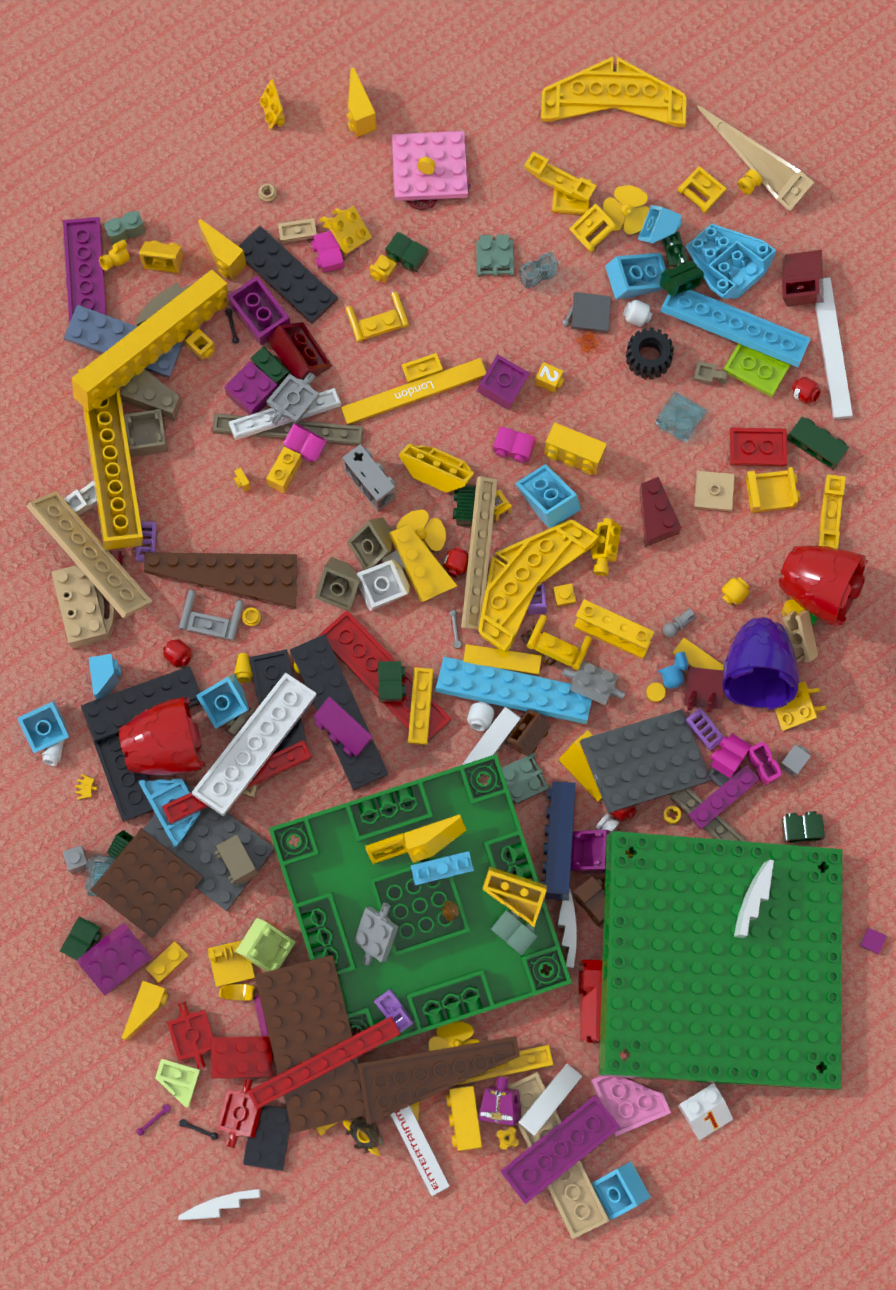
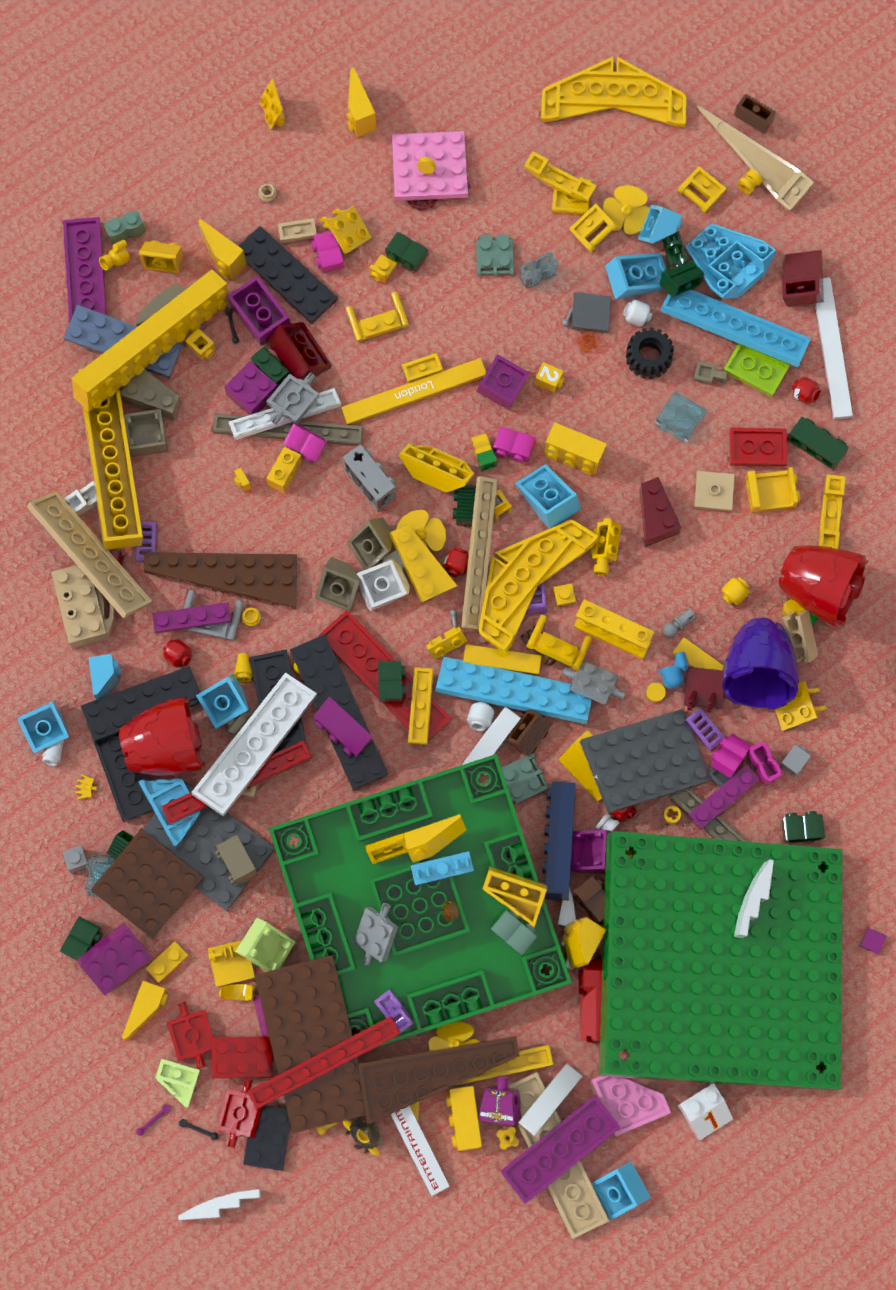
(191, 617): none -> magenta plate
(439, 647): none -> yellow hinge
(483, 452): none -> leg
(581, 941): none -> yellow slope
(754, 113): none -> reddish brown brick

